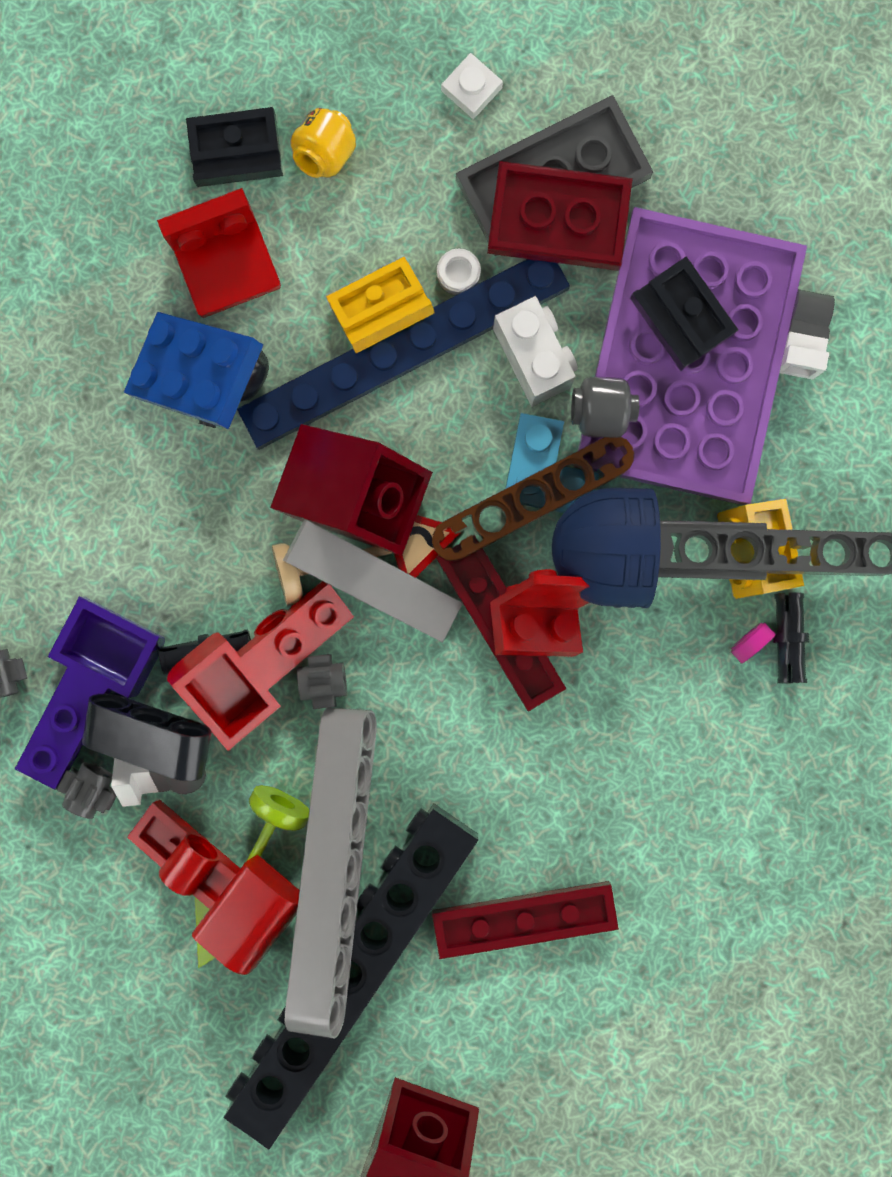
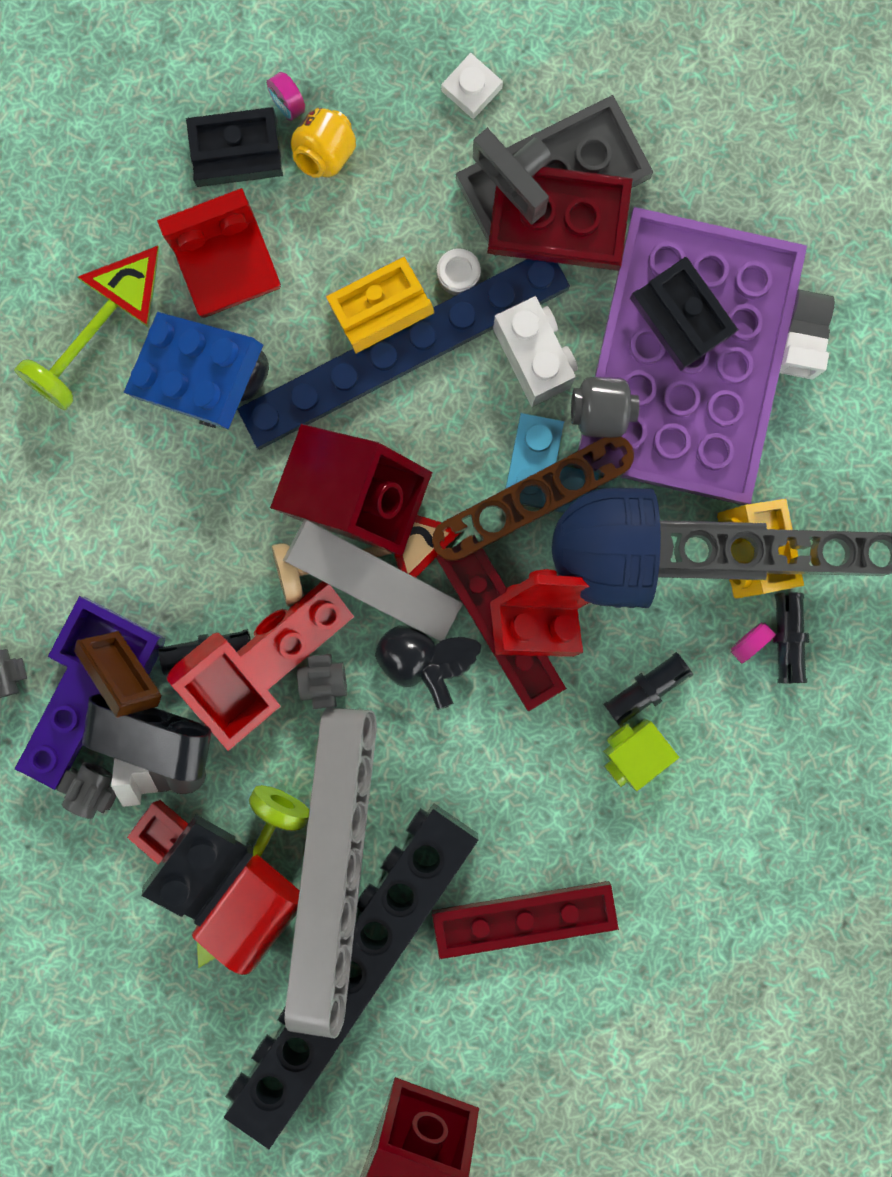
(117, 674): none -> reddish brown tile
(126, 286): none -> lime piece
(197, 870): none -> black plate
(286, 95): none -> dark pink tile
(412, 656): none -> black piece
(515, 172): none -> dark grey tile
(638, 754): none -> lime brick
(648, 689): none -> black pin

